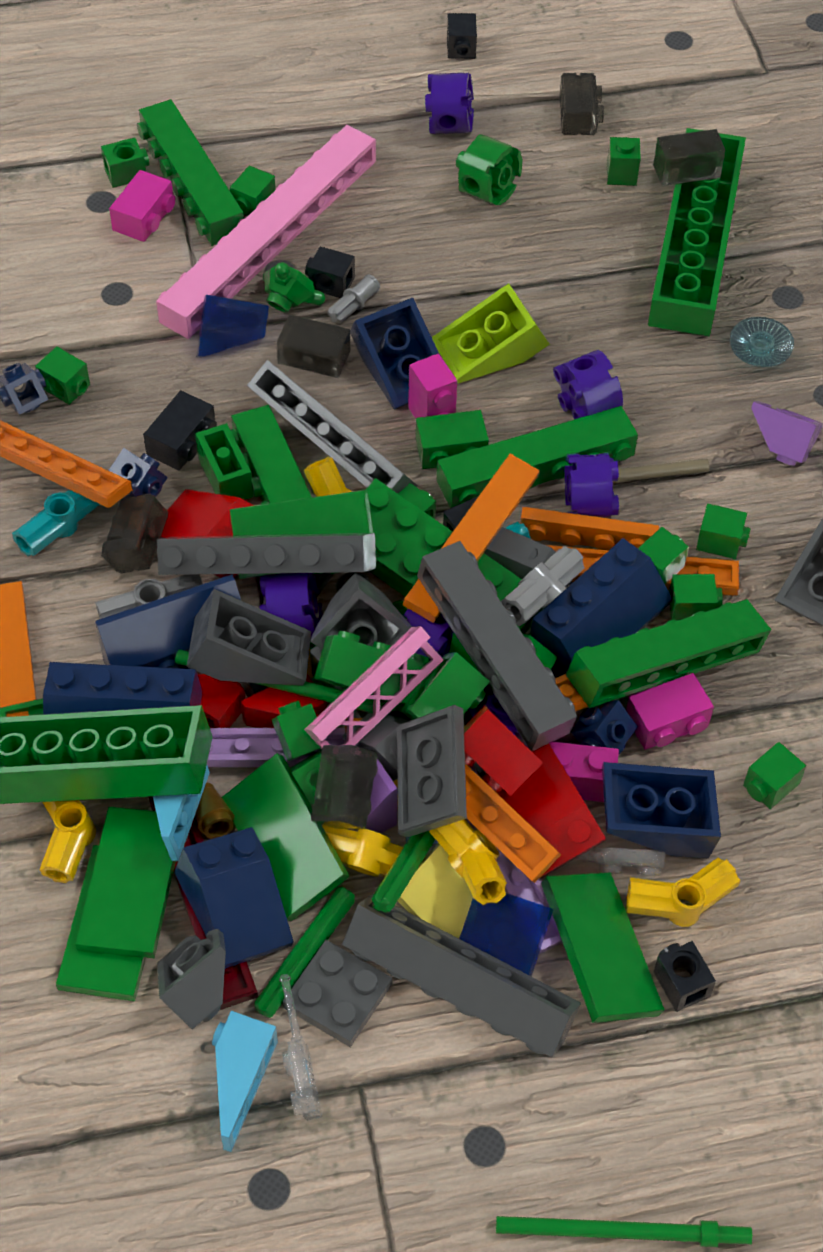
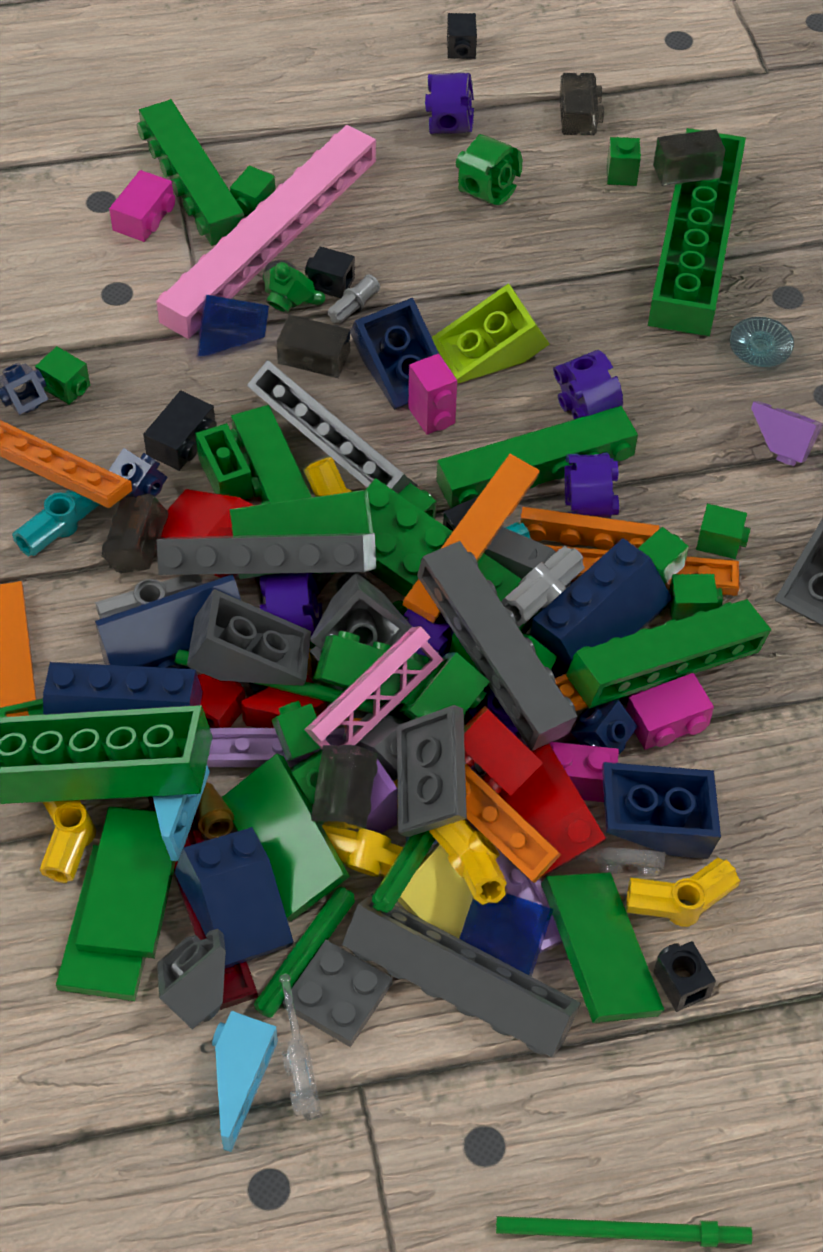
(123, 161): green brick -> none
(449, 435): green brick -> none
(663, 470): dark tan bar -> none
(774, 775): green brick -> none

